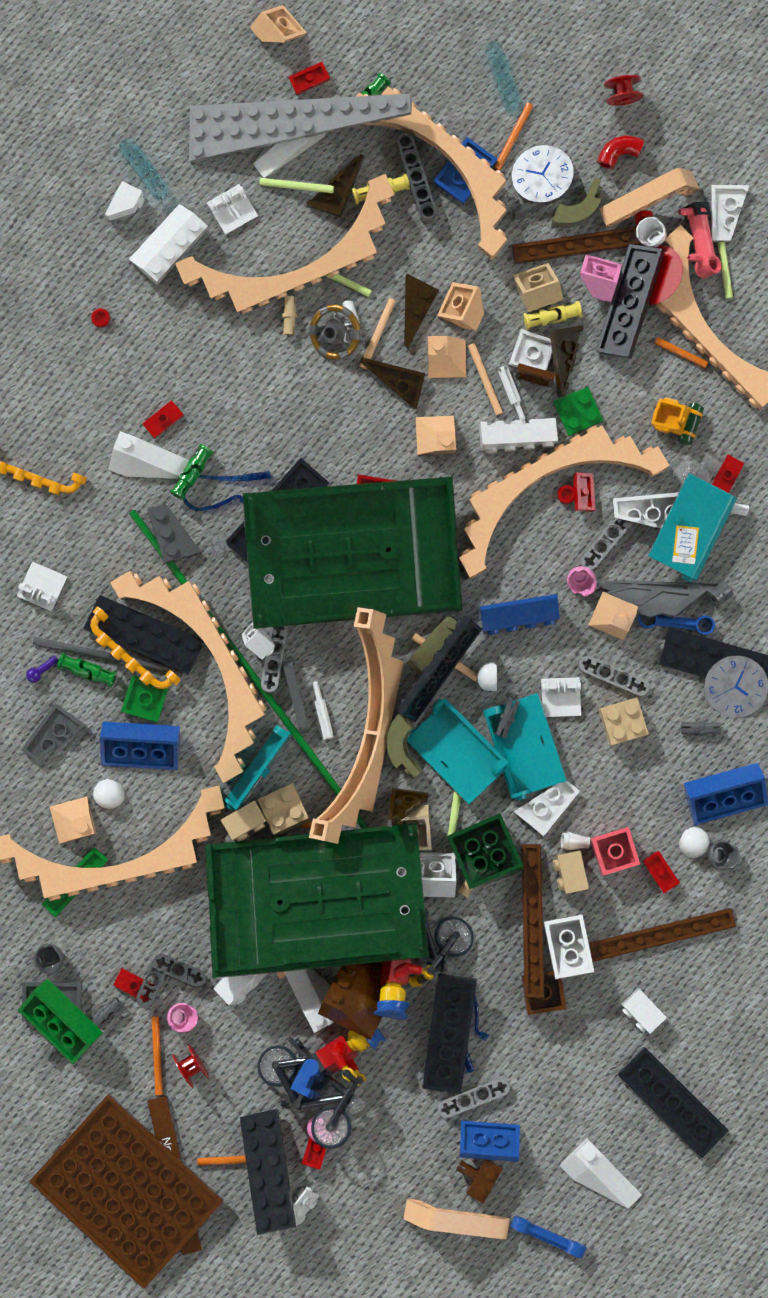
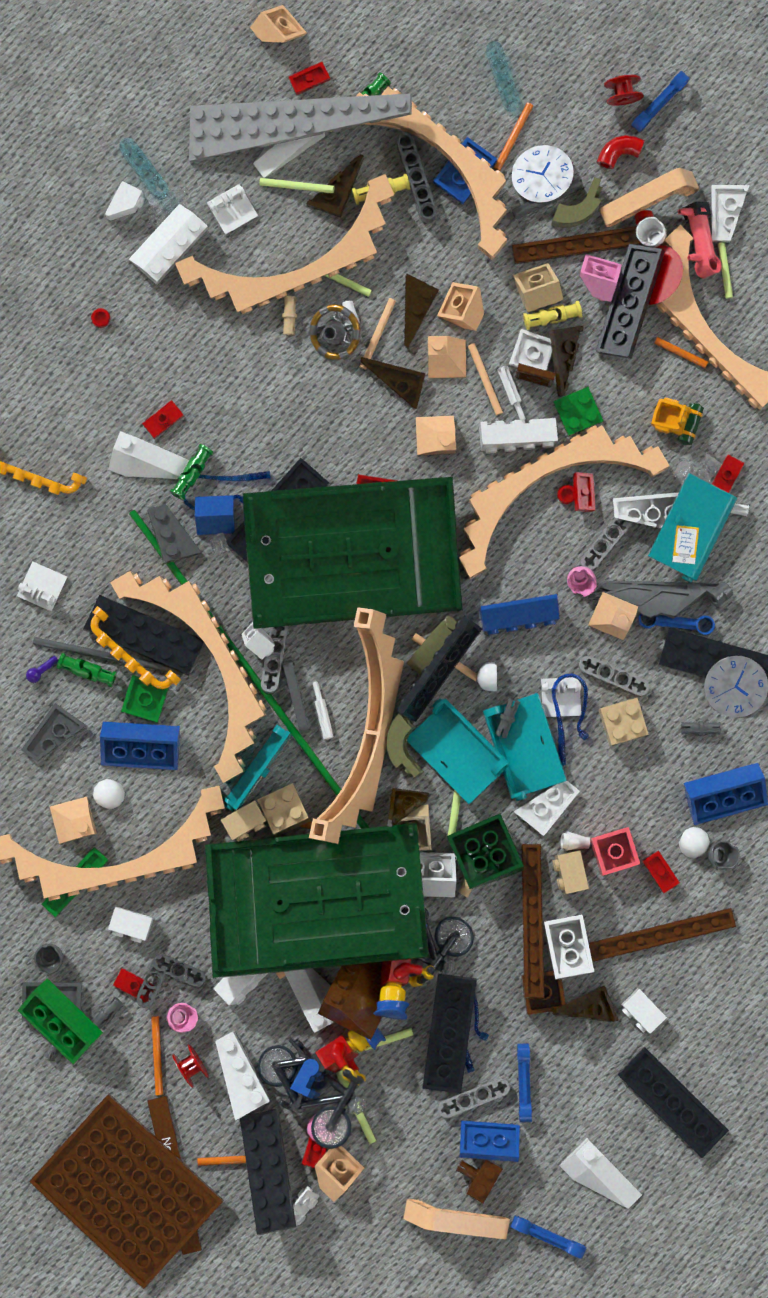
(130, 924): none -> white brick
(214, 515): none -> blue slope
(241, 1079): none -> white wedge
(337, 1172): none -> light nougat slope
(361, 1118): none -> yellowish green bar
(394, 1037): none -> yellowish green bar
(523, 1058): none -> blue piece
(561, 737): none -> clear blue piece
(590, 1006): none -> dark brown wing
(674, 87): none -> blue piece

